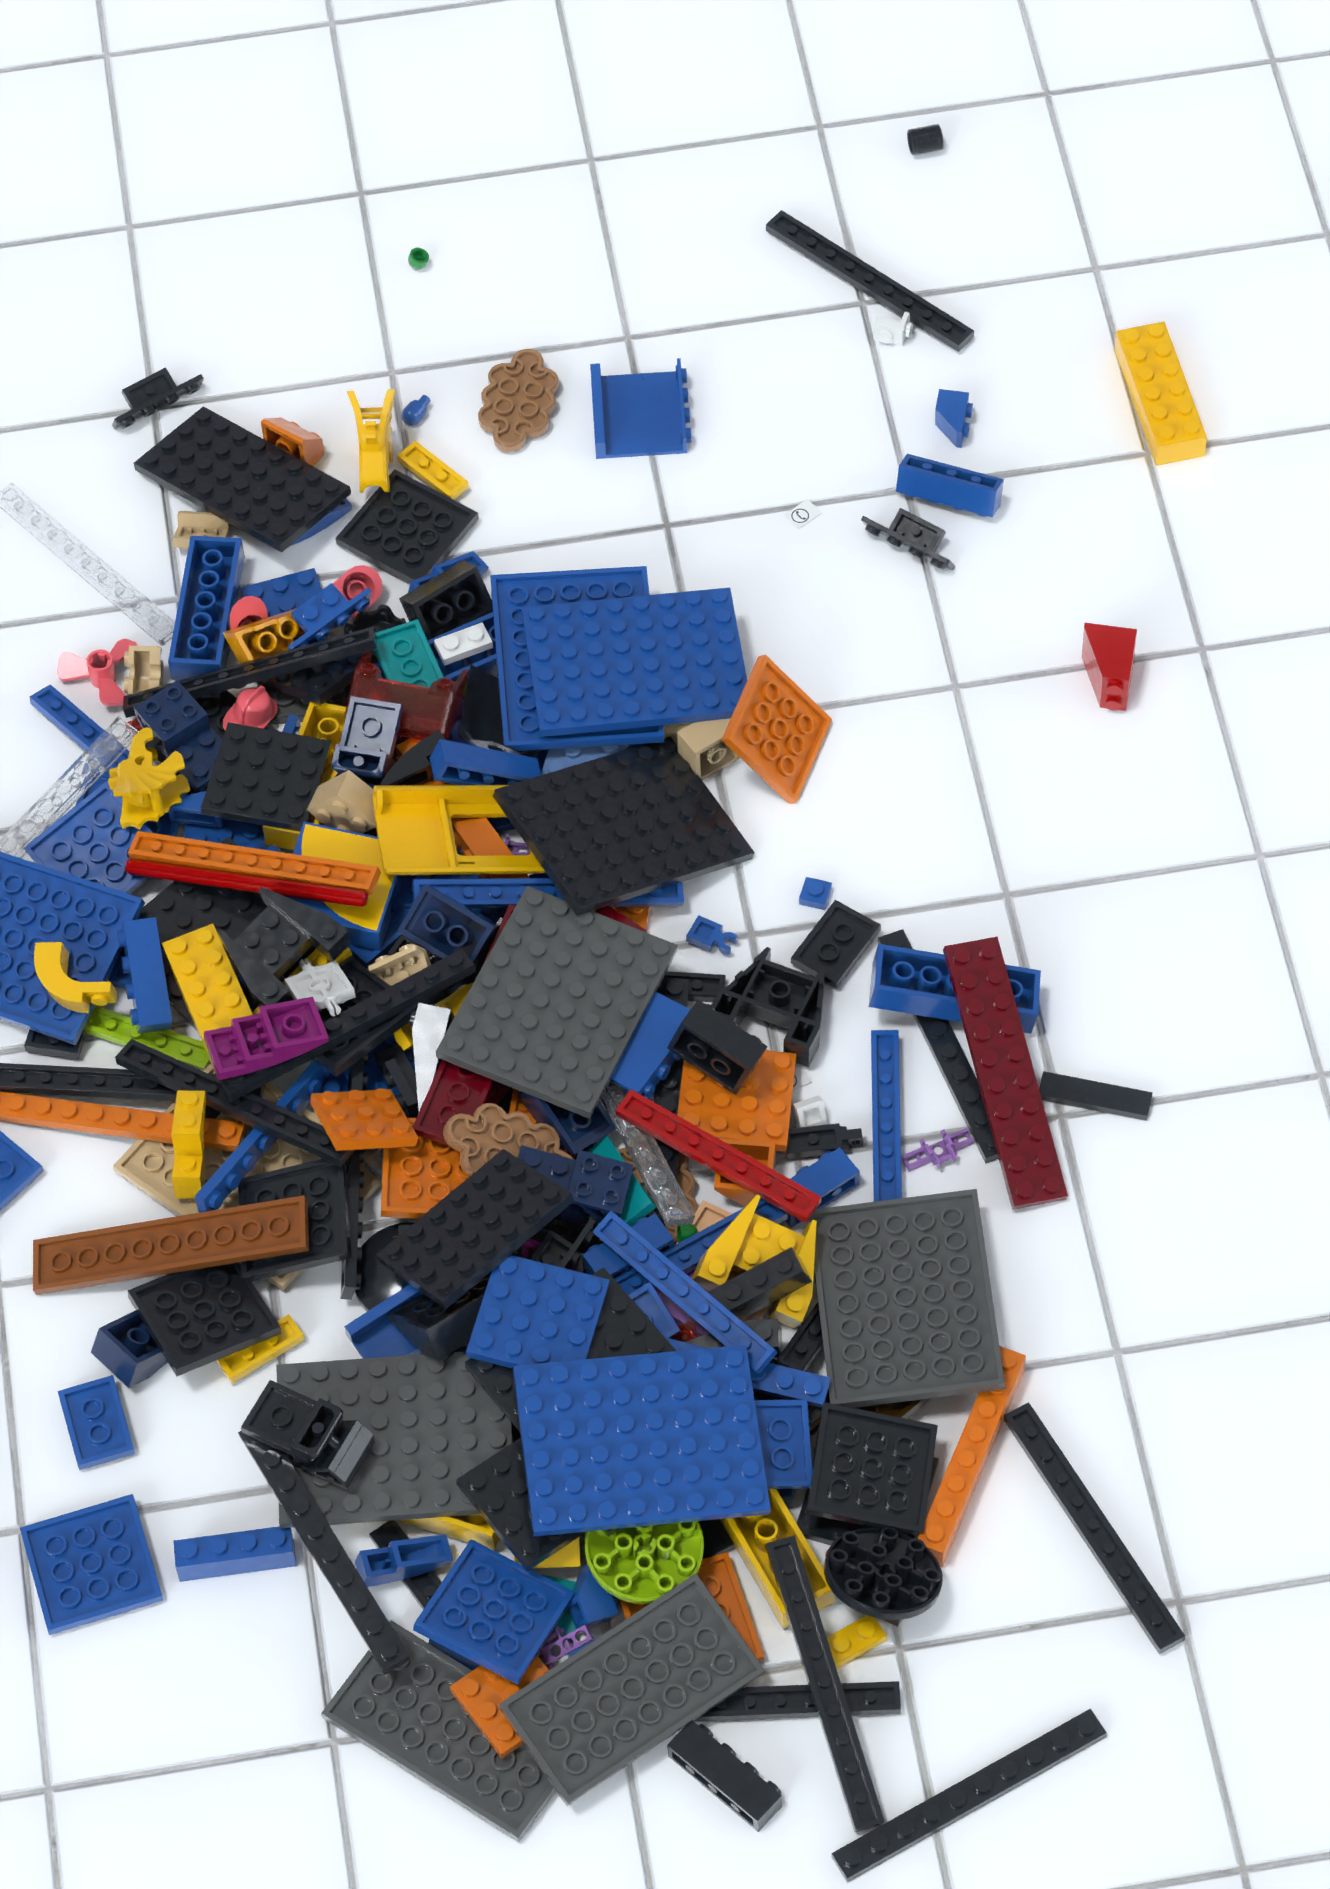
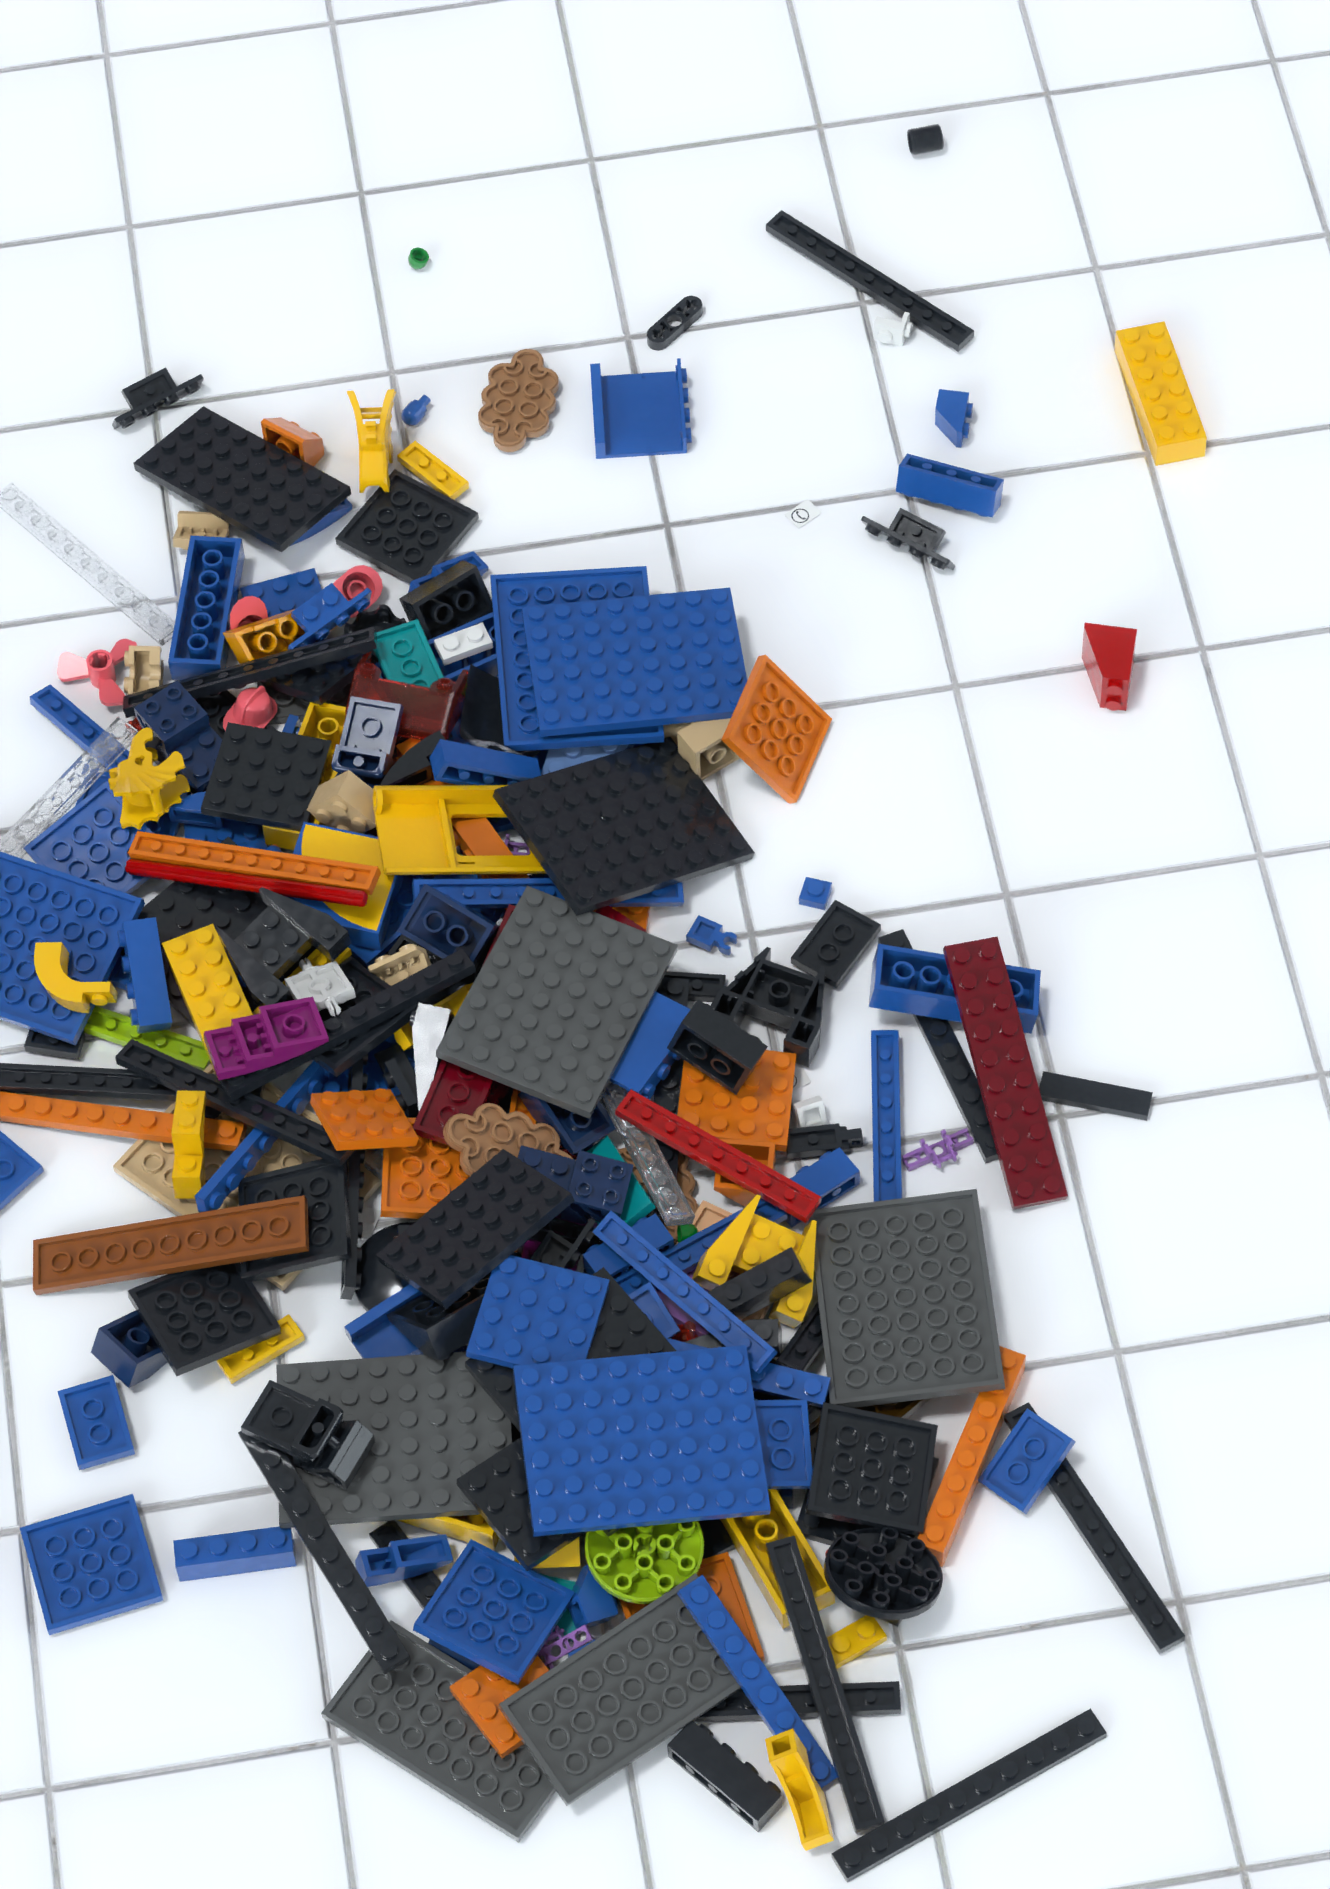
(369, 1218): none -> white sticker
(673, 332): none -> black beam
(751, 1672): none -> blue plate
(802, 1790): none -> yellow arch
(1026, 1461): none -> blue plate

